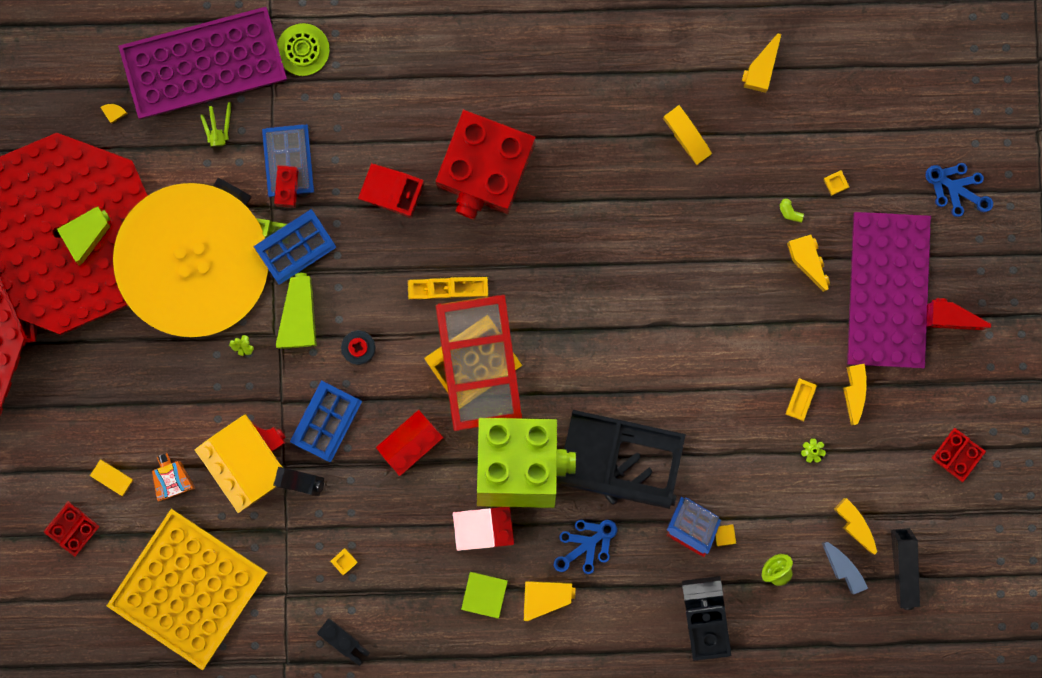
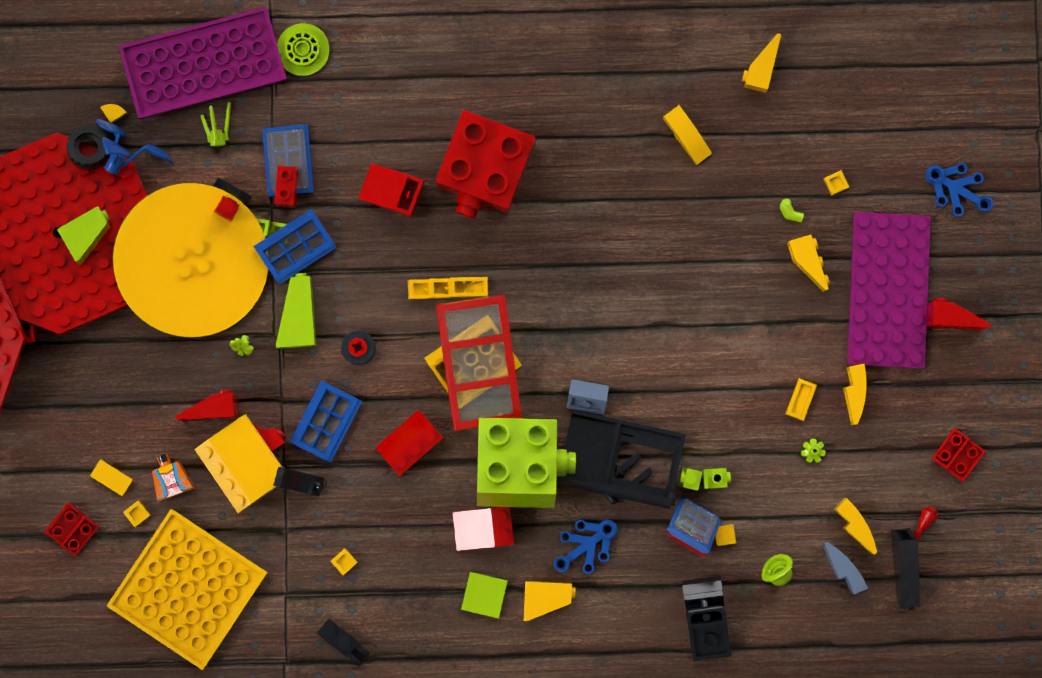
(79, 159): none -> black tyre
(119, 153): none -> blue plant
(137, 513): none -> yellow tile
(213, 407): none -> red slope
(226, 208): none -> red brick
(587, 397): none -> sand blue panel
(690, 479): none -> lime brick
(708, 478): none -> lime brick
(927, 518): none -> red cone

